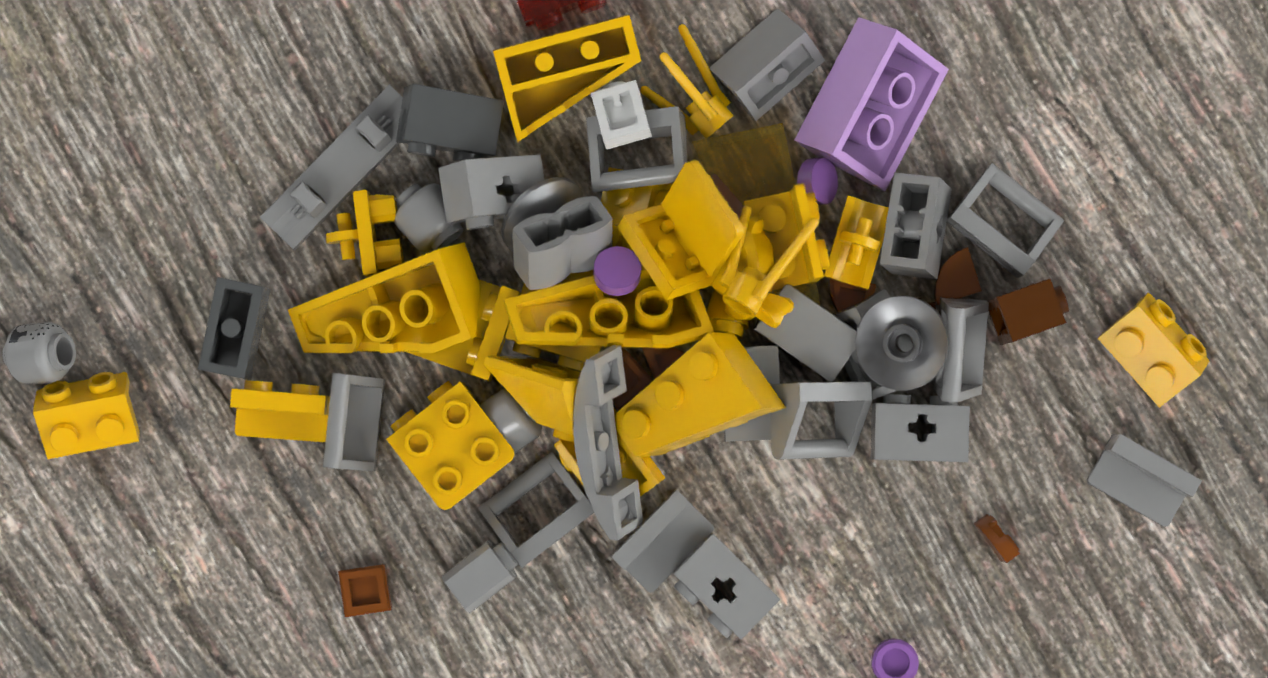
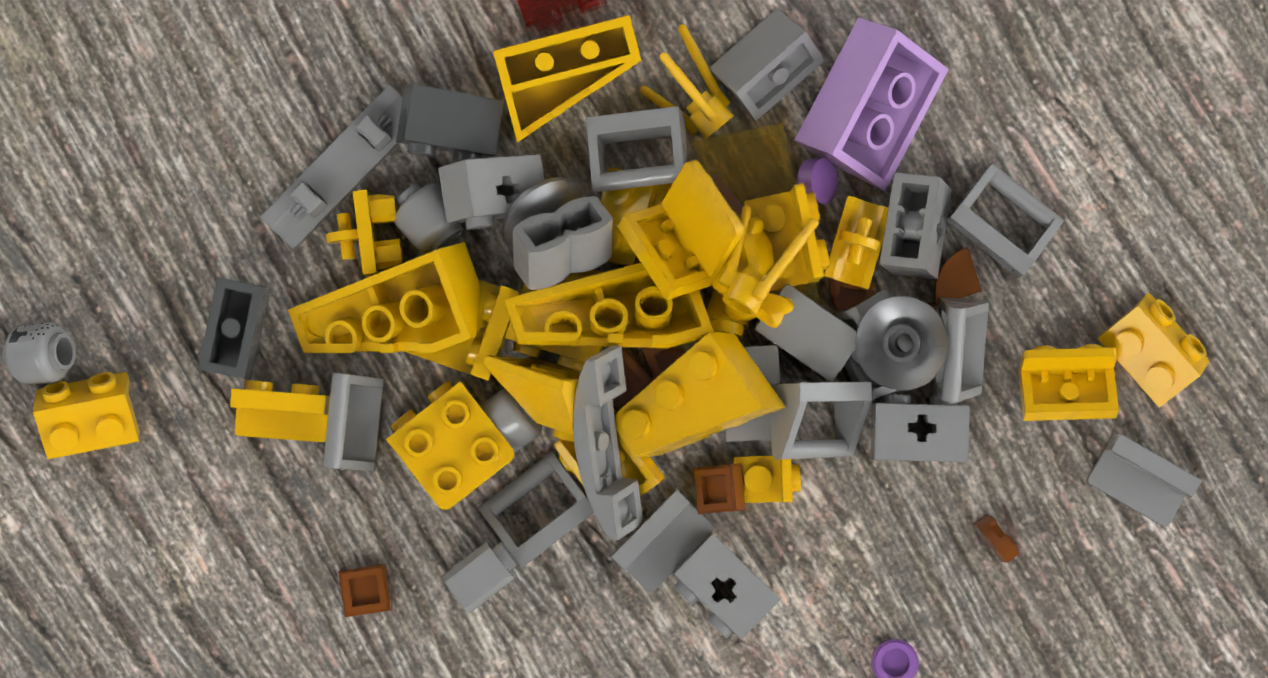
(617, 271): medium lavender tile -> none
(621, 114): white bracket -> none
(719, 488): none -> dark orange tile
(768, 479): none -> yellow bracket
(1028, 311): reddish brown brick -> none
(1068, 383): none -> yellow bracket

